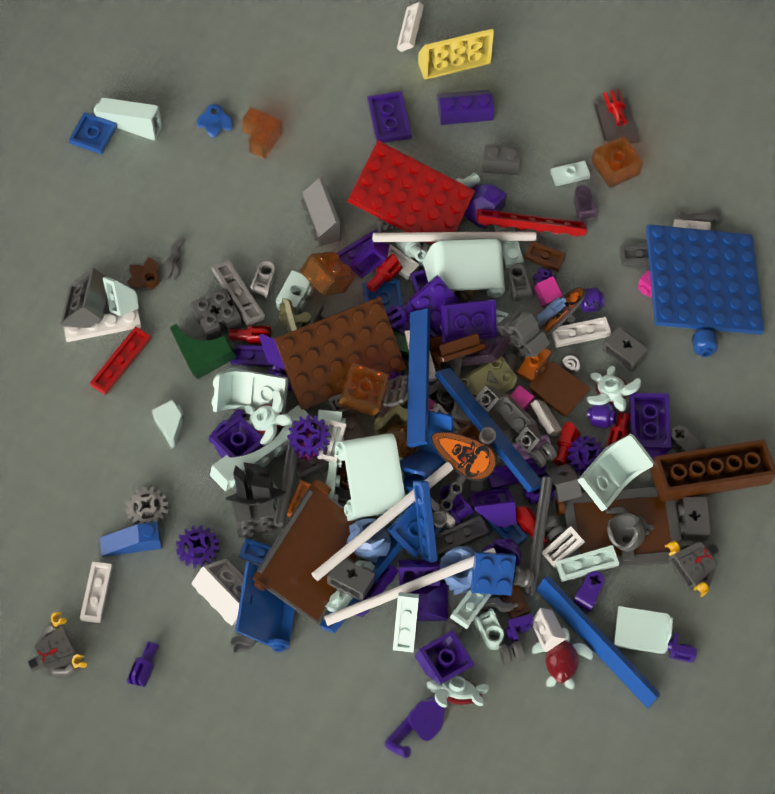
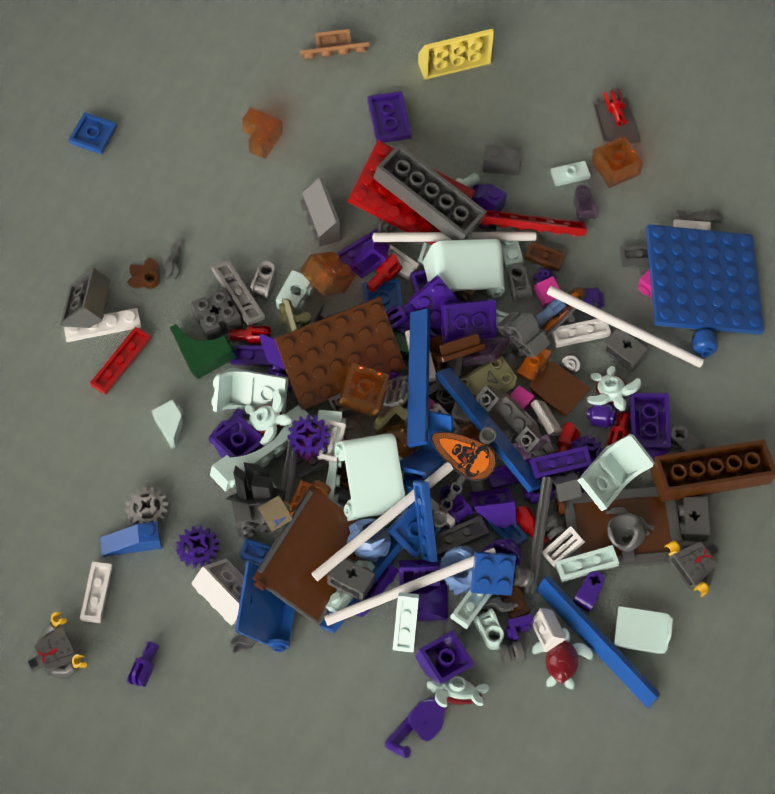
(120, 297): light aqua slope -> none
(131, 116): light aqua slope -> none
(214, 122): blue plate -> none
(276, 513): none -> dark tan brick
(334, 42): none -> medium nougat bracket
(410, 27): white plate -> none
(412, 250): light aqua arm -> none
(429, 194): none -> dark grey brick
(465, 107): dark purple slope -> none
(560, 462): none -> dark purple plate
(625, 326): none -> white piece
(681, 652): dark purple bracket -> none

